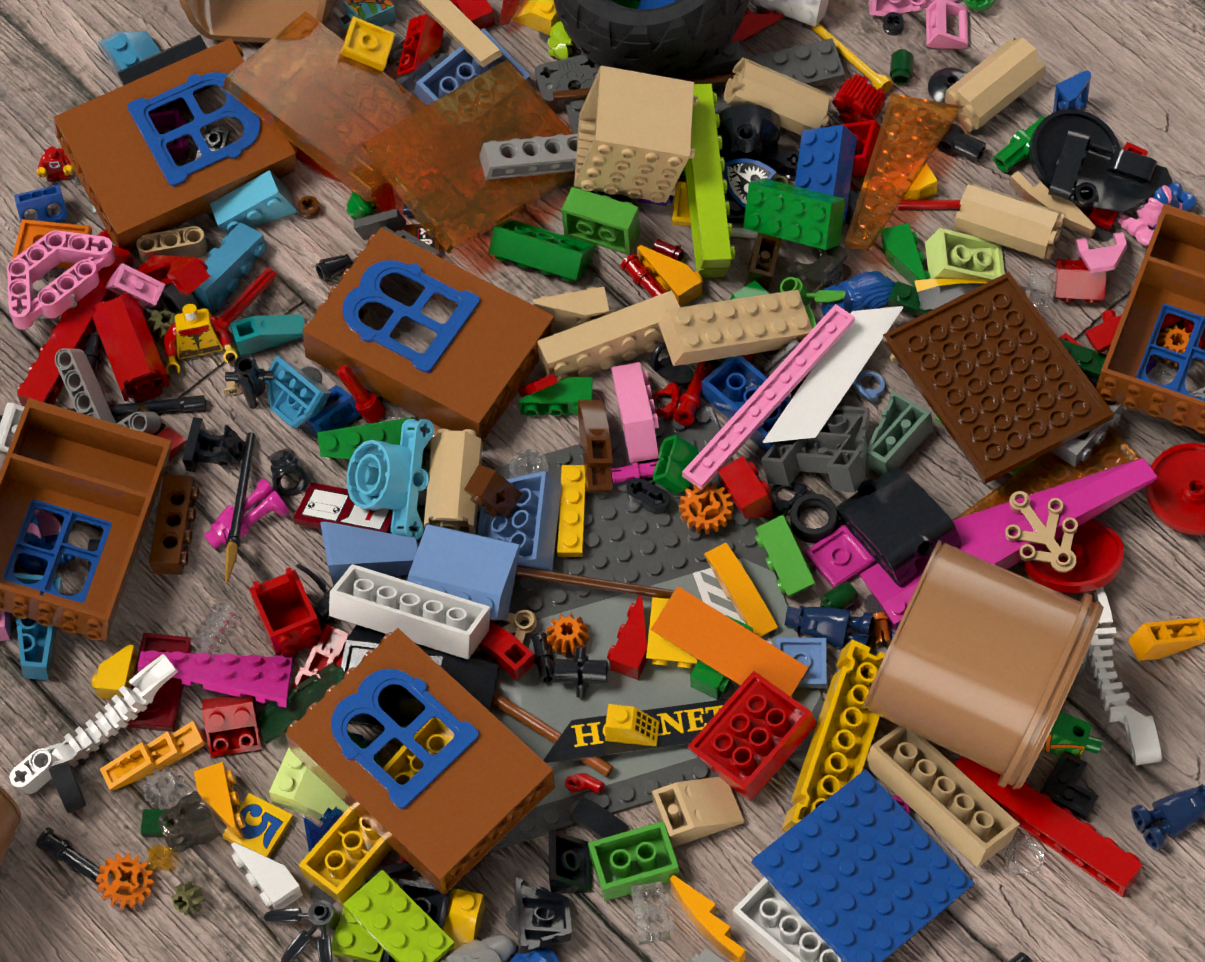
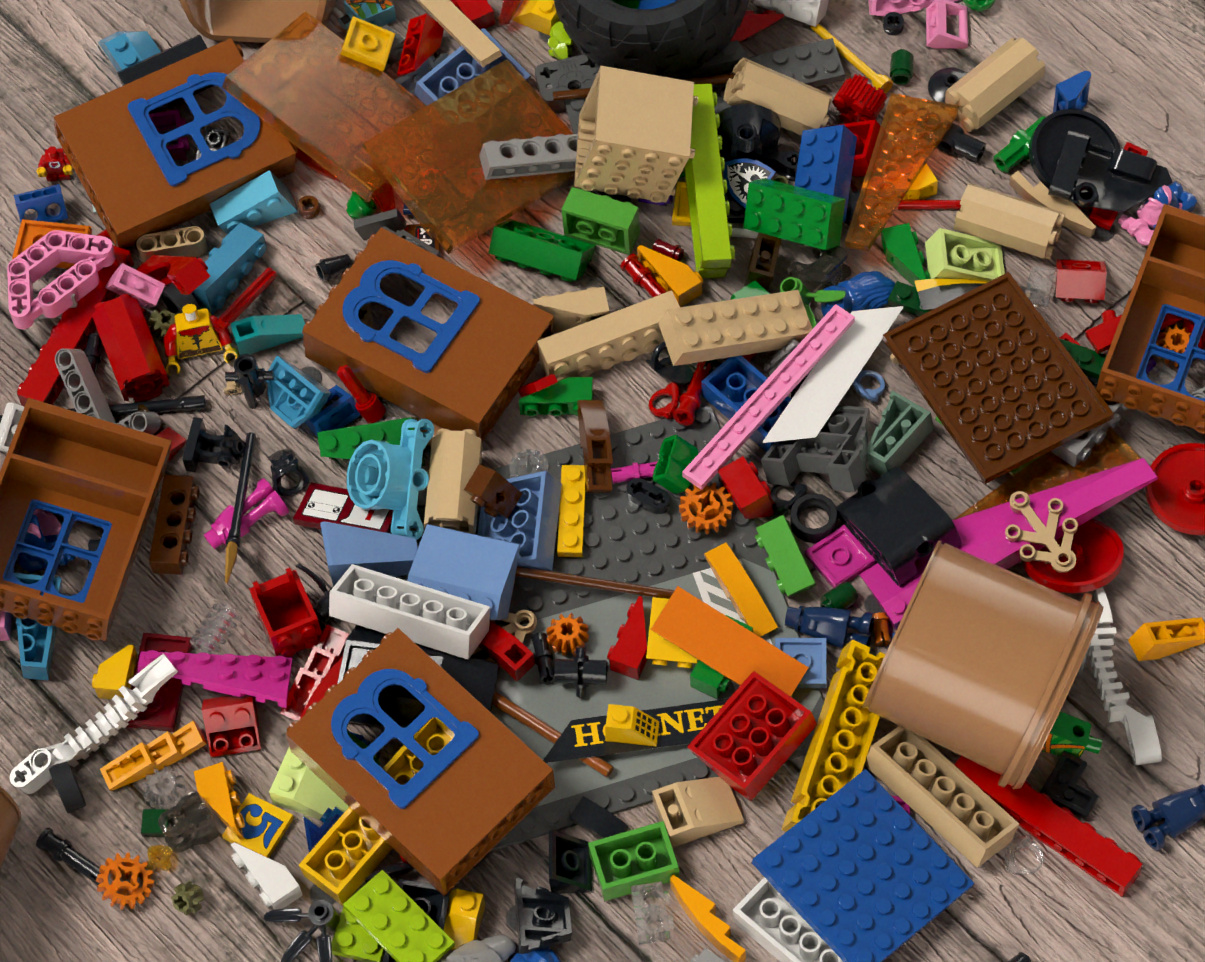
(277, 719): clear green windscreen -> none
(582, 782): red arm -> none
(636, 411): bright pink wedge -> none
(1102, 258): bright pink flag -> none

